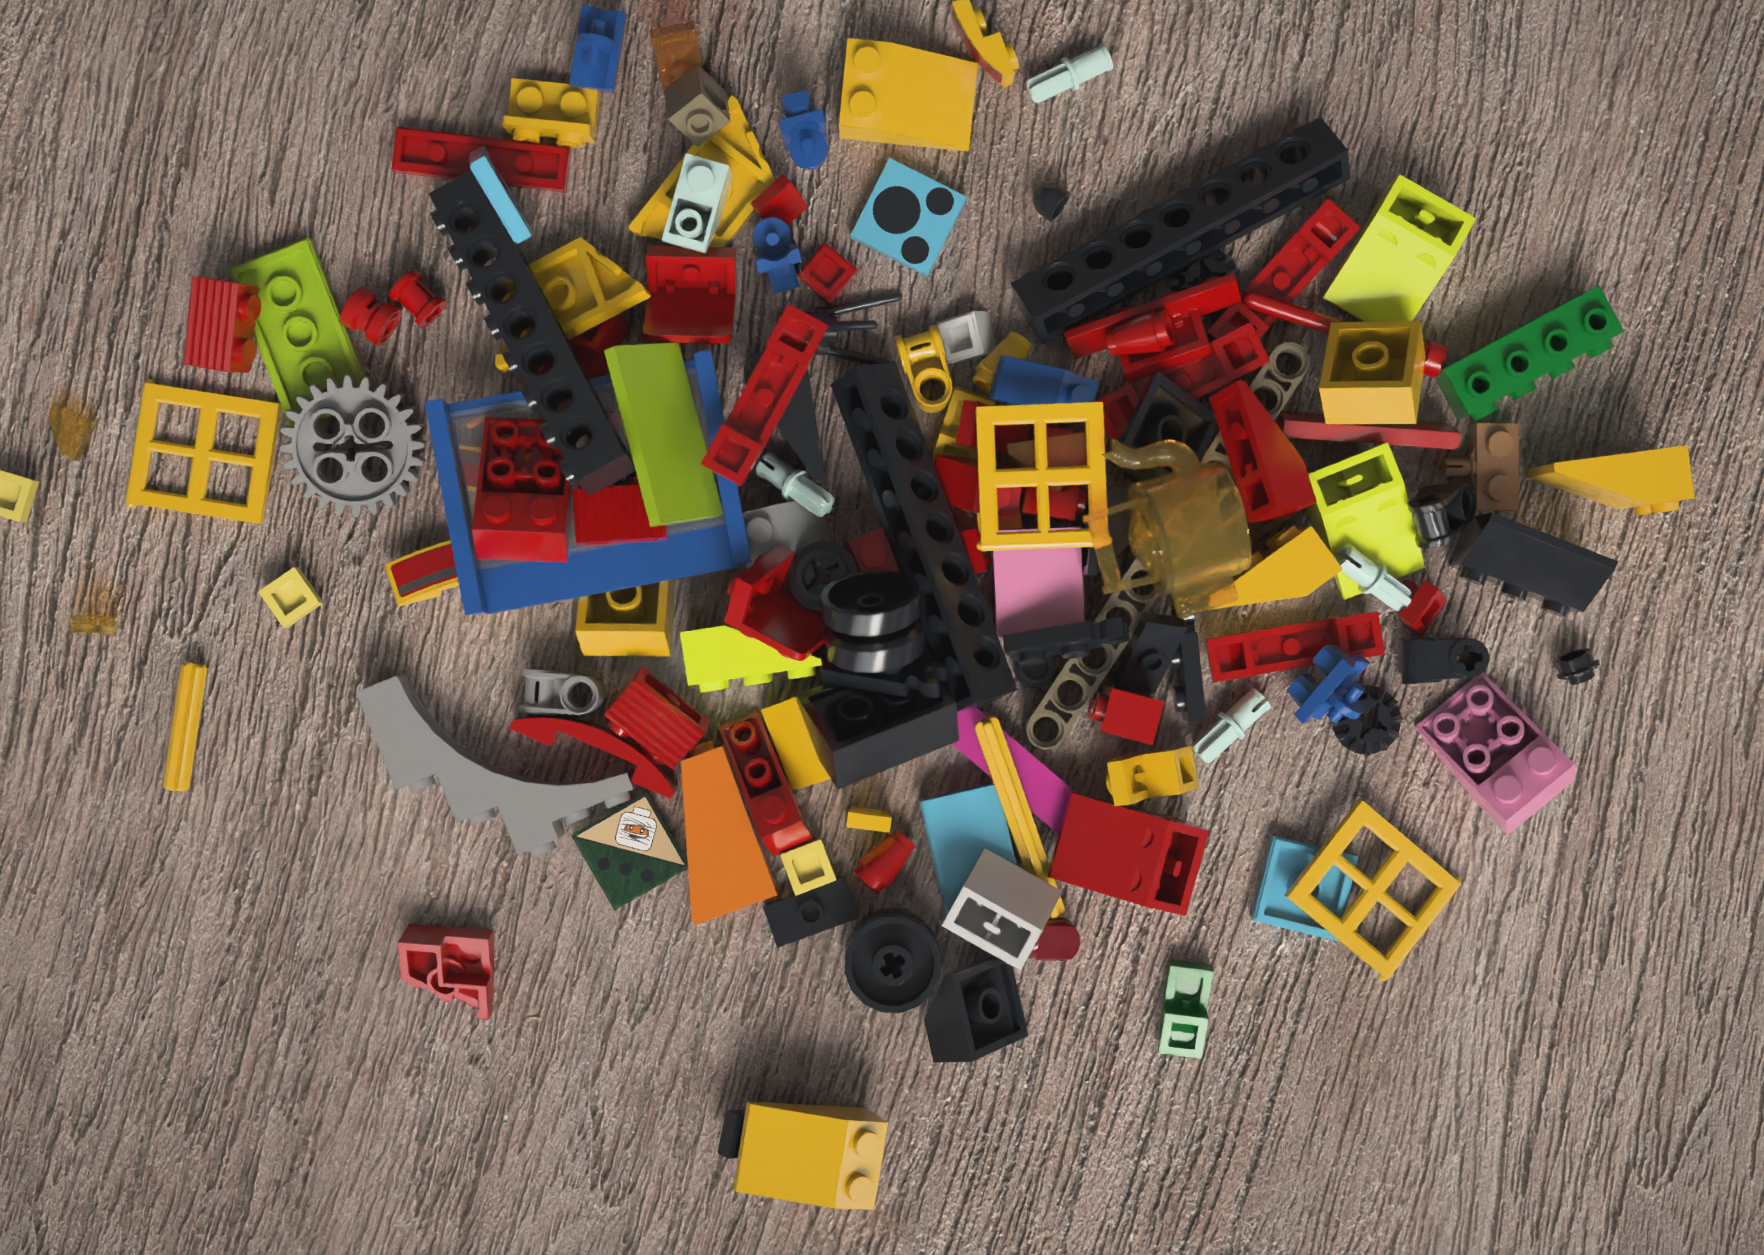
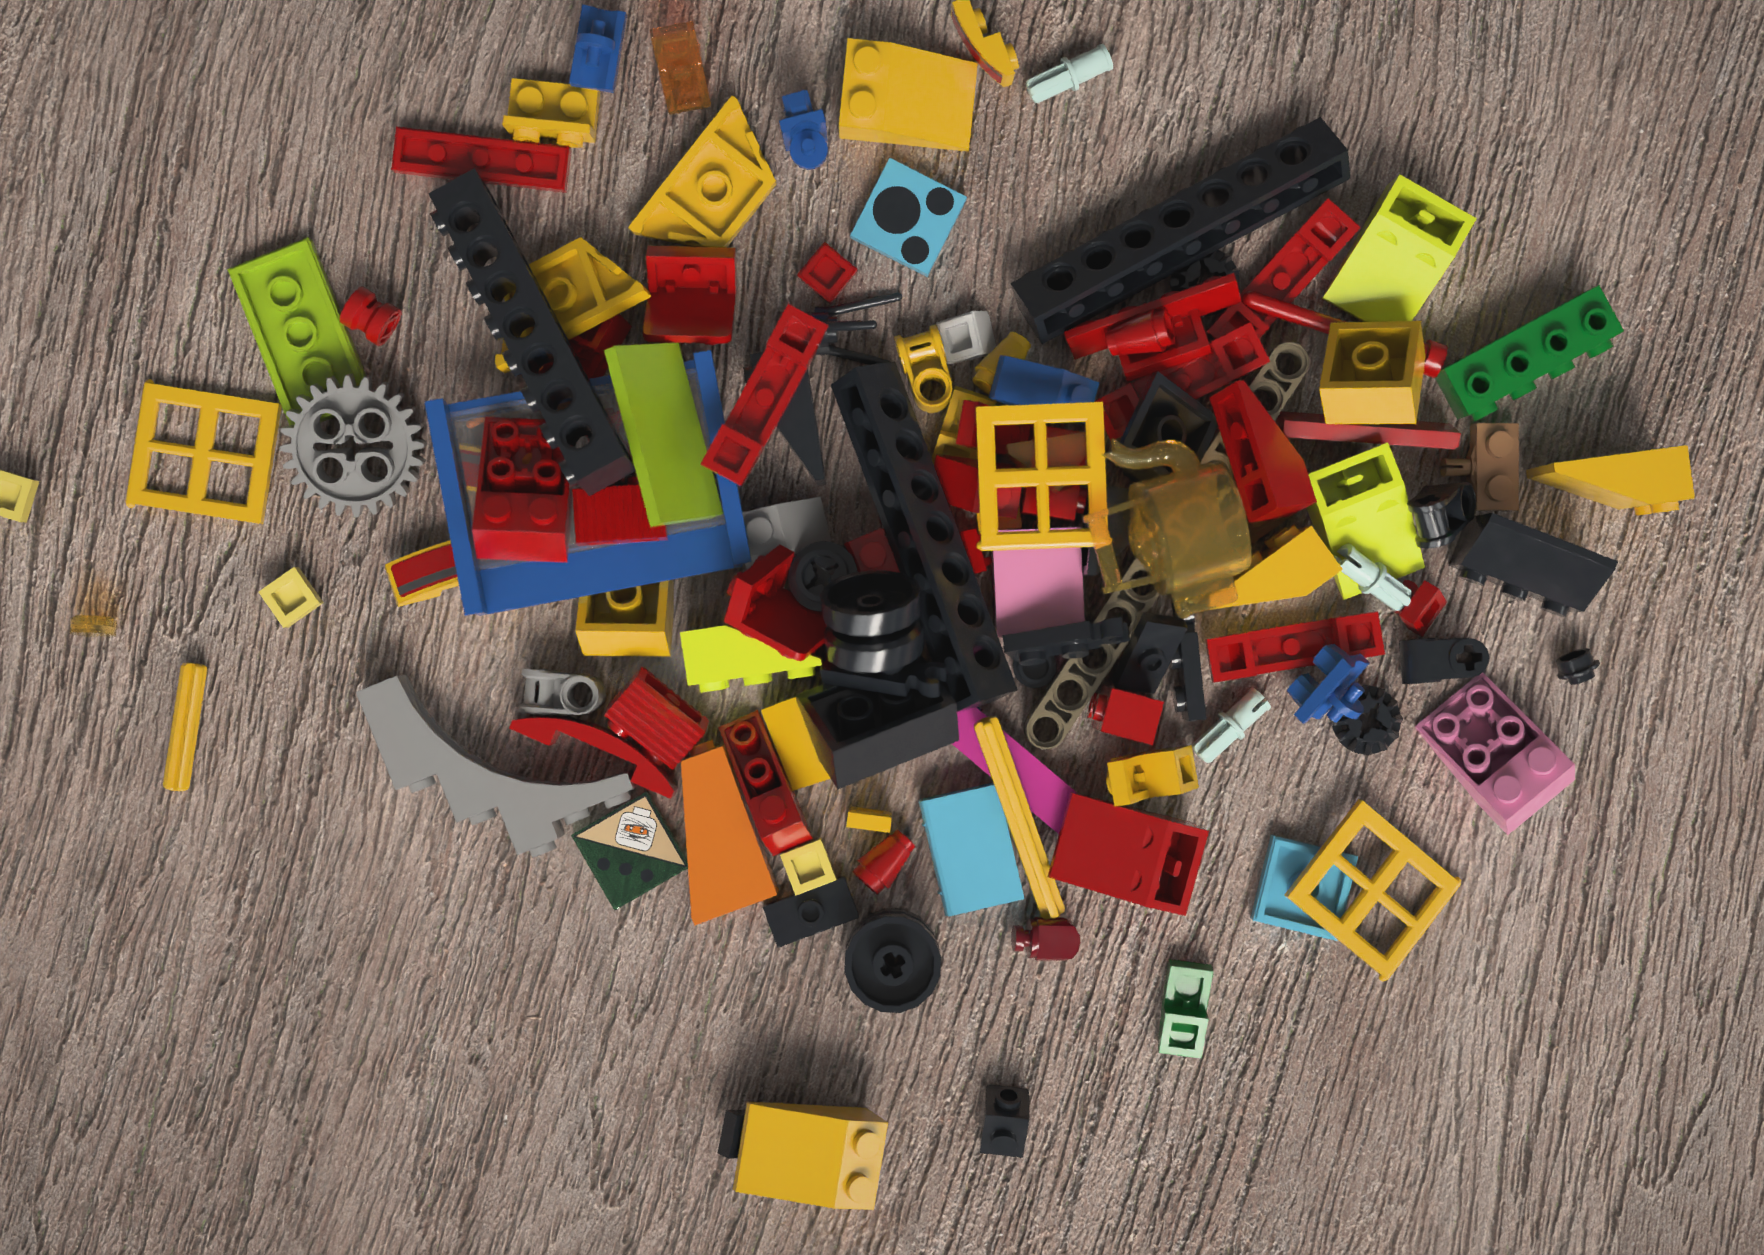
(70, 430): clear yellow tile -> none
(221, 325): red brick -> none
(417, 298): red bush -> none
(450, 963): red slope -> none
(499, 195): medium azure tile -> none
(697, 105): dark tan brick -> none
(697, 203): light aqua slope -> none
(776, 253): blue hips -> none
(780, 201): red tile -> none
(795, 485): light aqua axle -> none
(975, 1012): black slope -> none
(1002, 909): white slope -> none
(1005, 1121): none -> black bracket
(1050, 200): black hinge -> none

